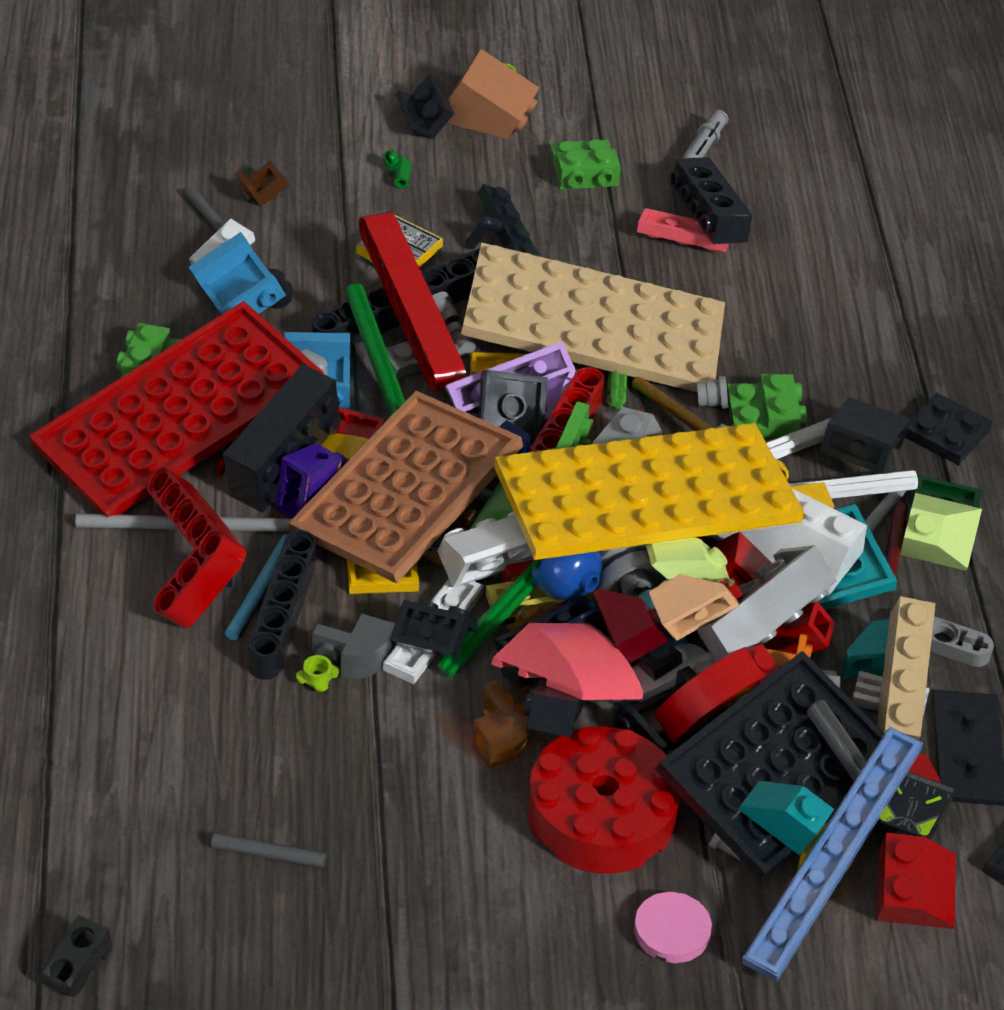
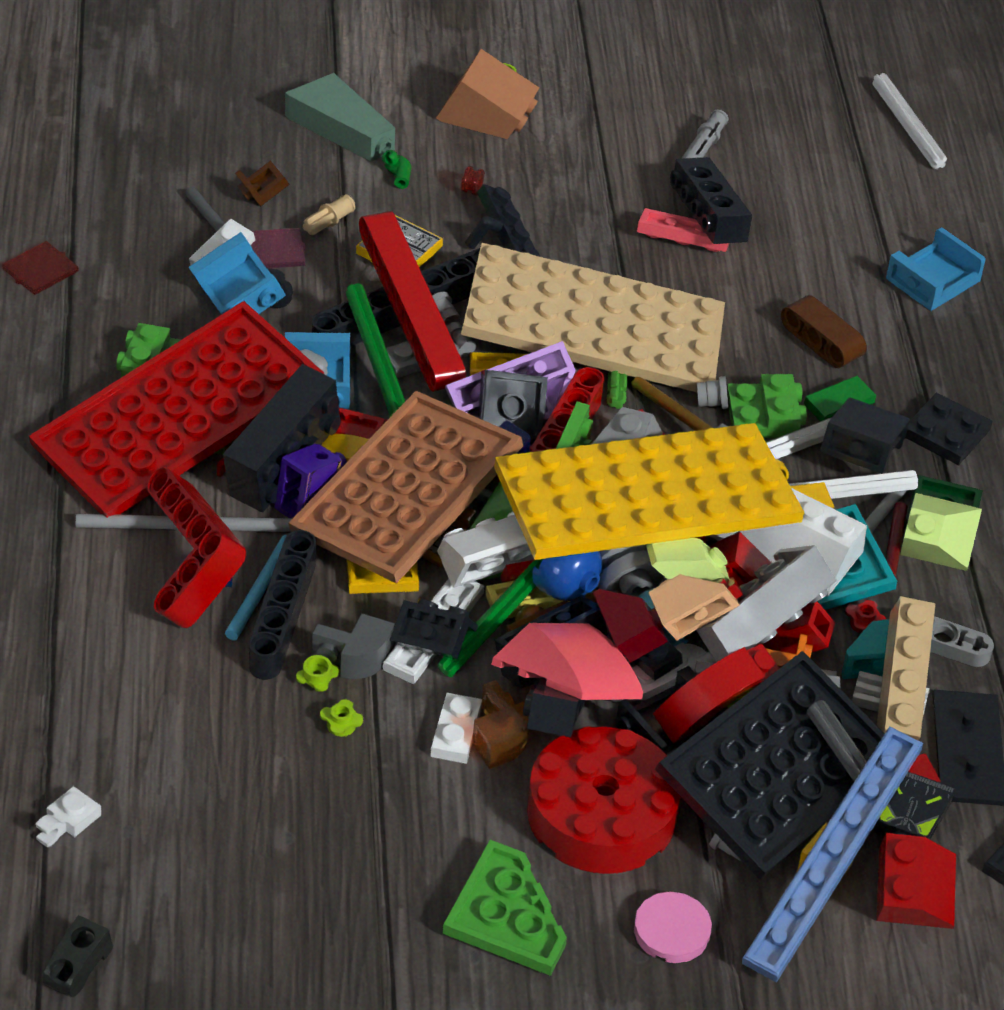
(40, 267): none -> clear red piece
(68, 814): none -> white plate
(268, 850): dark grey bar -> none
(279, 247): none -> clear pink piece
(329, 214): none -> tan axle
(340, 116): none -> sand green slope
(341, 718): none -> lime plate
(426, 108): black bracket -> none
(455, 728): none -> white plate
(472, 180): none -> clear red bush
(507, 911): none -> bright green plate
(585, 164): bright green plate -> none
(787, 812): teal slope -> none
(823, 331): none -> reddish brown beam
(829, 400): none -> green tile
(863, 615): none -> red plate
(909, 121): none -> white axle
(937, 270): none -> dark azure panel

